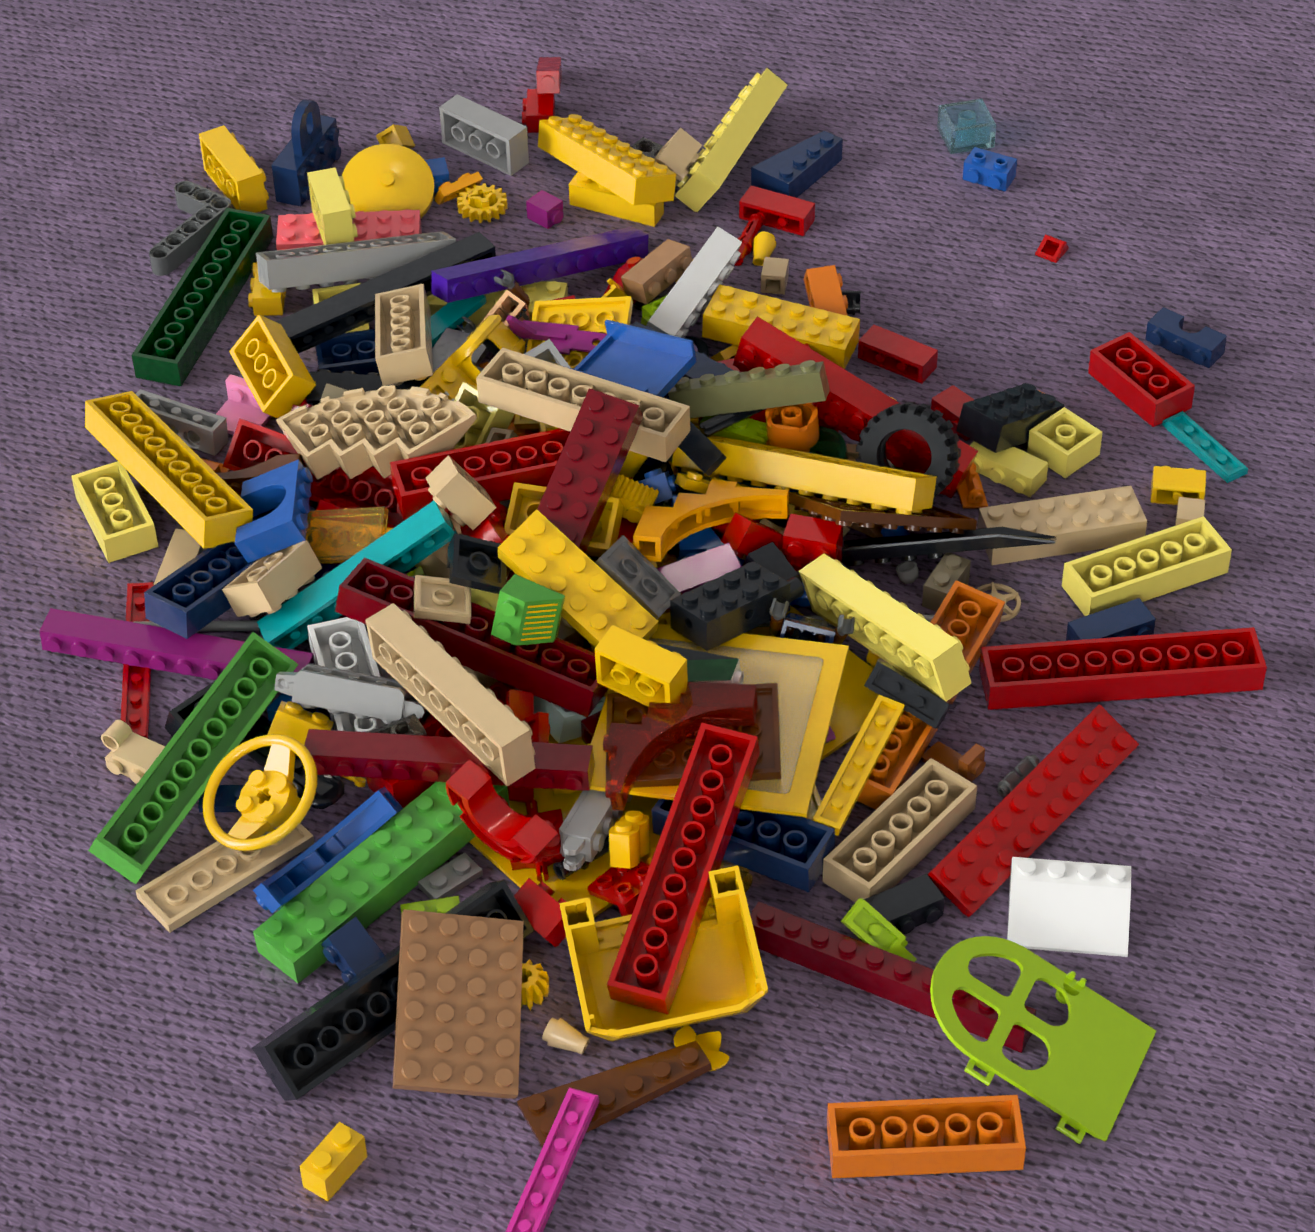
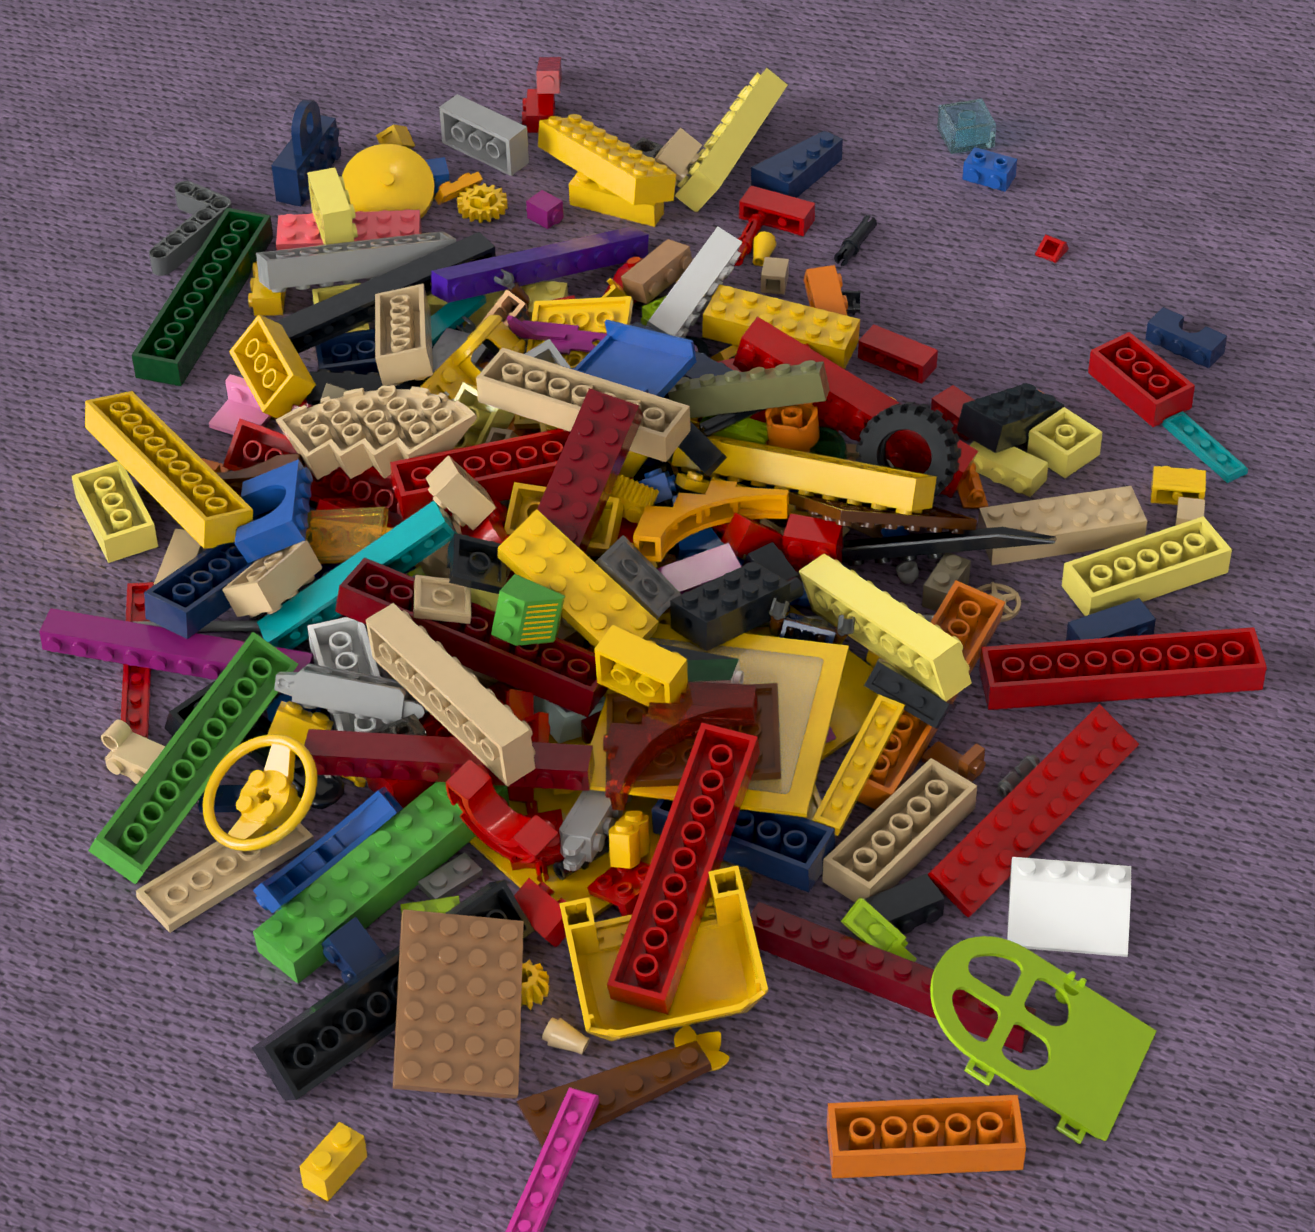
(194, 426): light grey brick -> none
(233, 170): yellow brick -> none
(852, 244): none -> black pin

